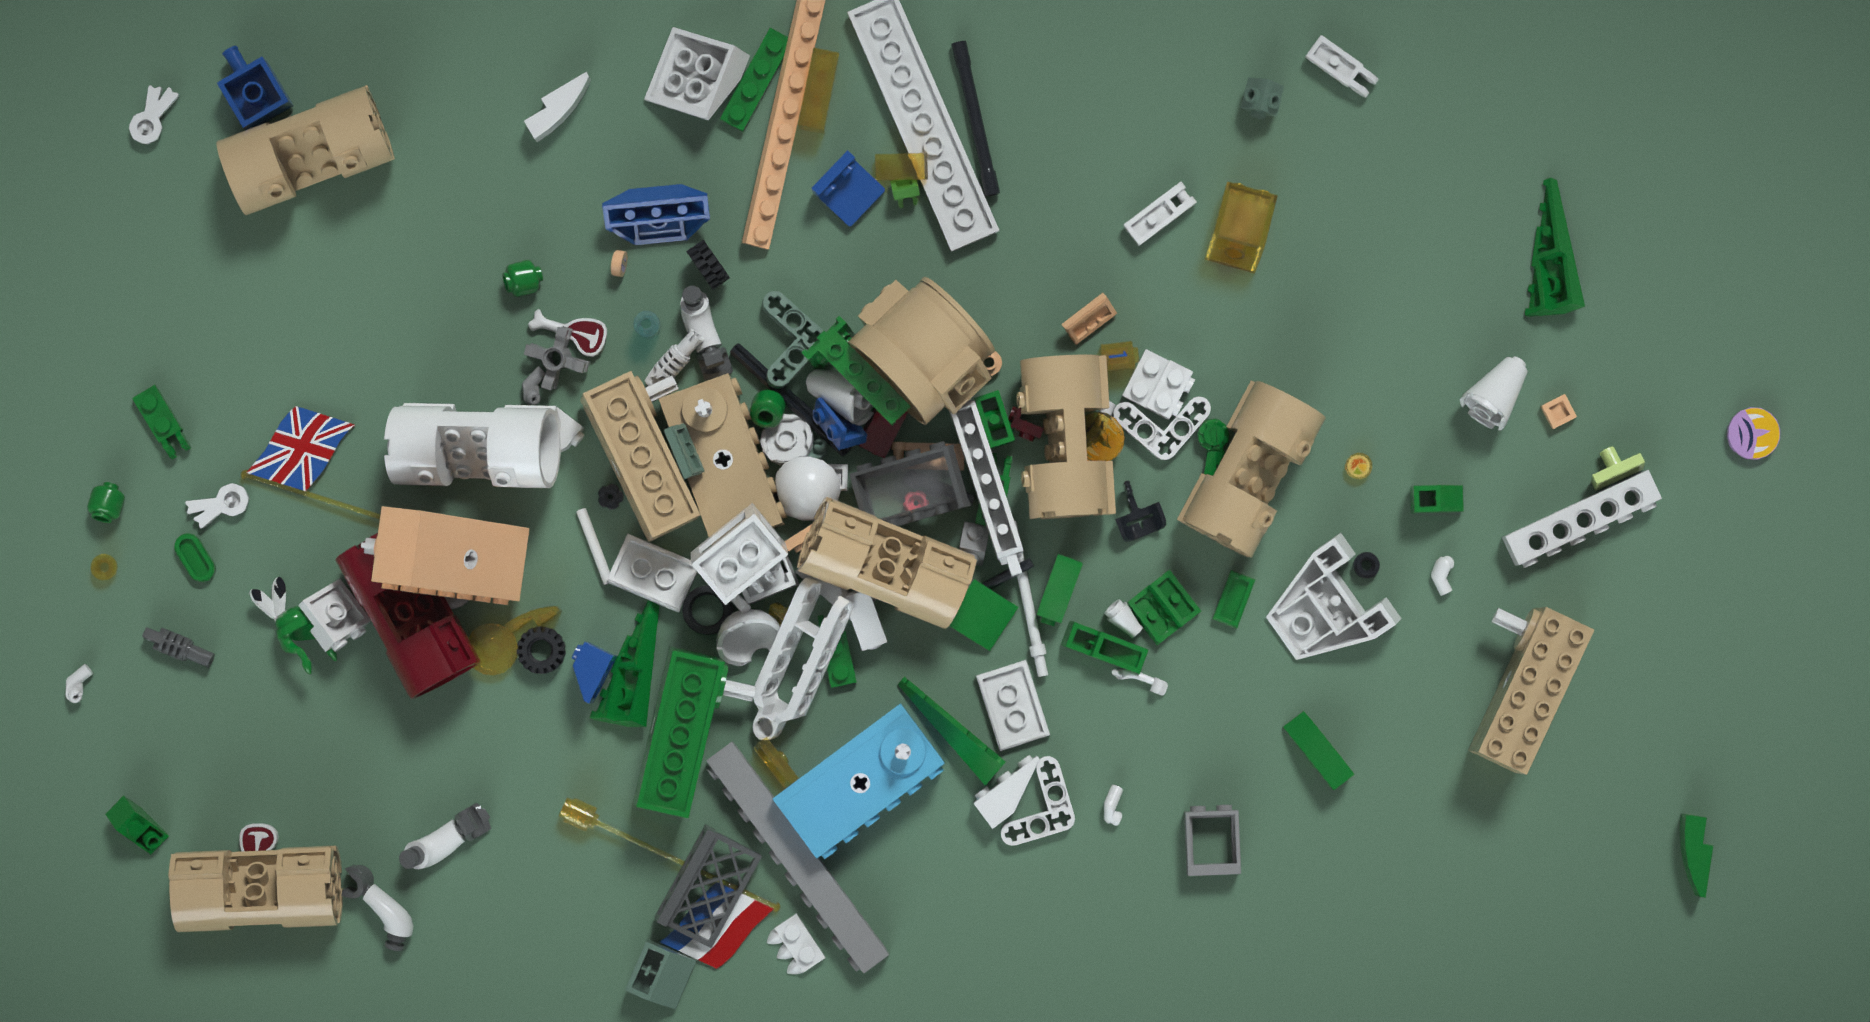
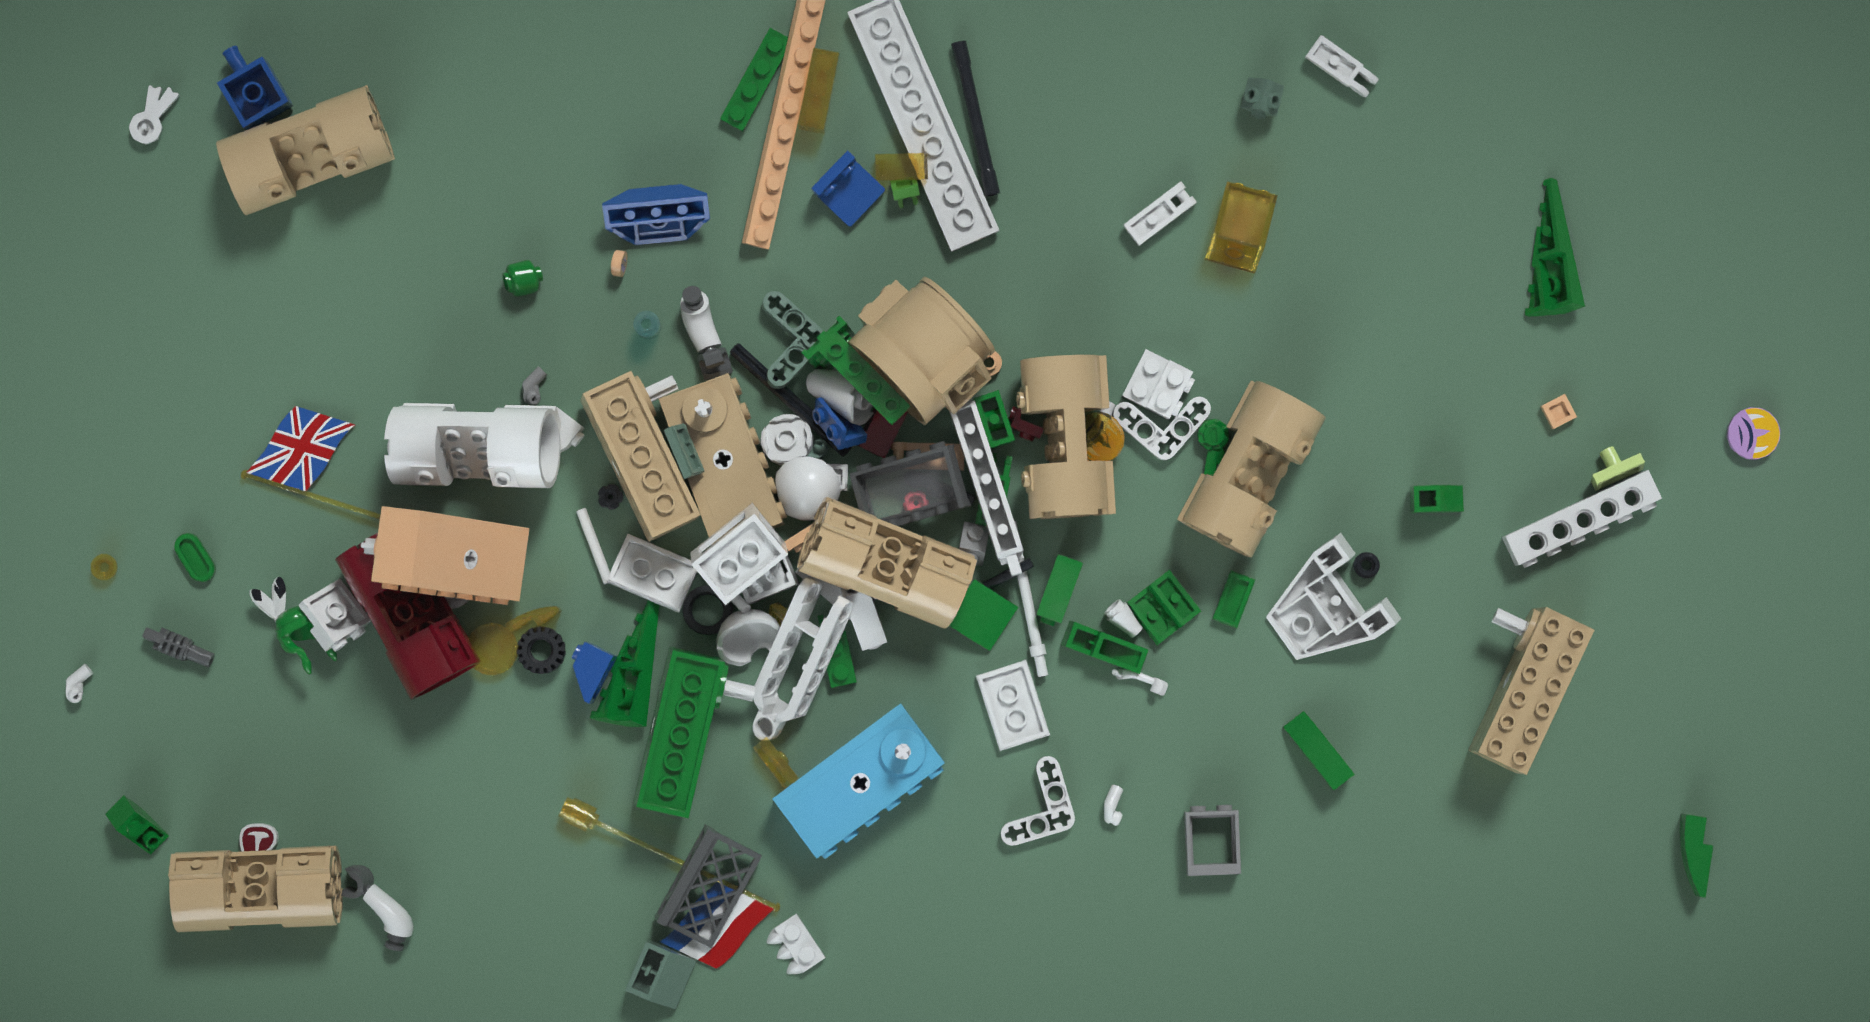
(106, 502): green head -> none
(160, 419): green hinge -> none
(230, 500): white piece -> none
(442, 842): piece -> none
(553, 370): light grey pin -> none
(558, 107): white slope -> none
(587, 333): piece -> none
(675, 358): white hinge -> none
(696, 74): white slope -> none
(708, 264): black tyre -> none
(767, 409): green head -> none
(802, 867): light grey brick -> none
(973, 751): green wedge -> none
(1003, 798): white slope -> none
(1089, 318): light nougat plate -> none
(1120, 356): clear yellow brick -> none
(1150, 524): black helmet -> none
(1358, 466): clear yellow tile -> none
(1440, 573): white arm -> none
(1496, 393): white cone -> none

